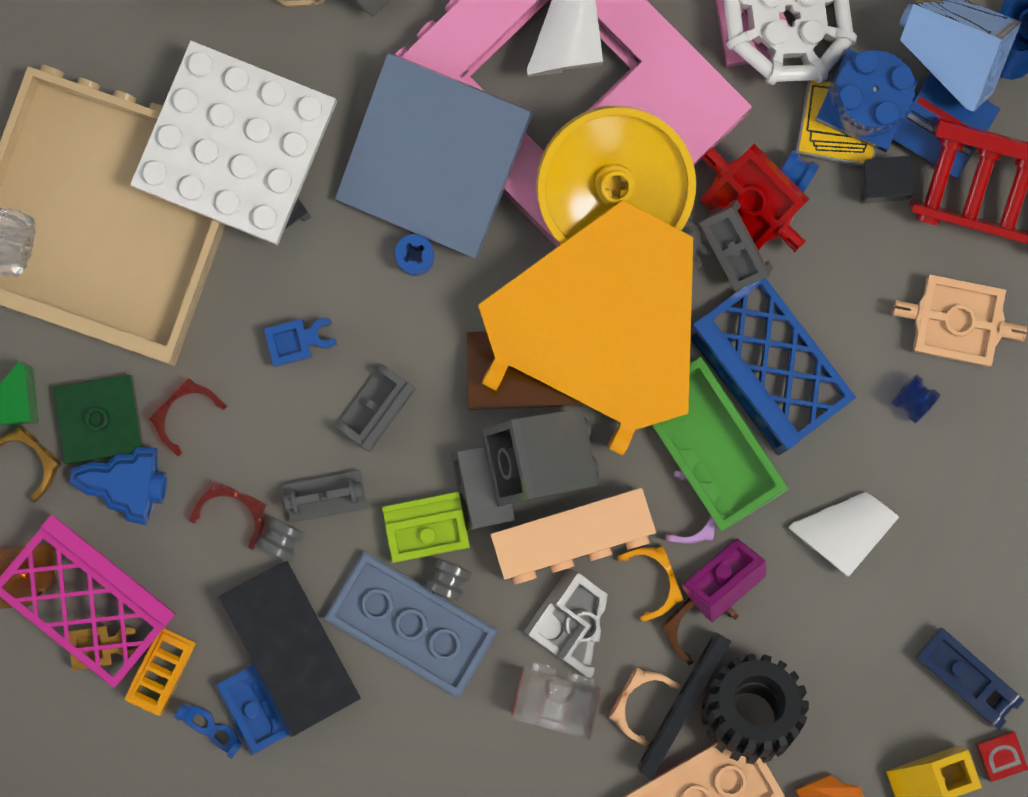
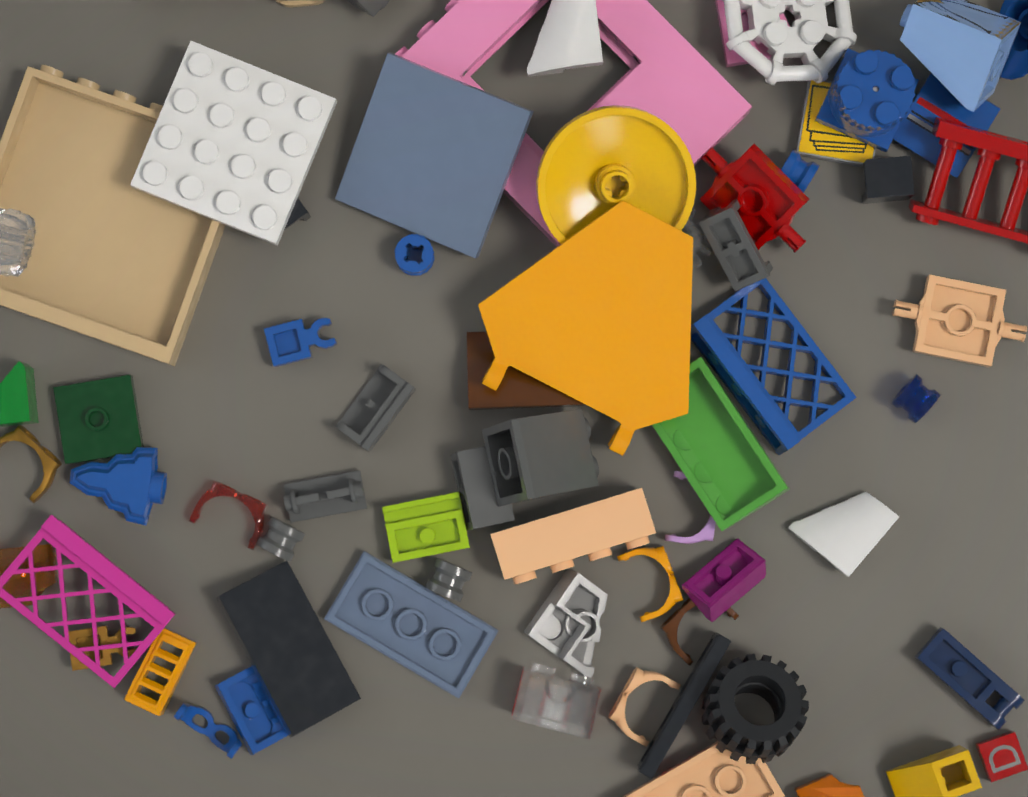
(159, 416): clear red cap -> none

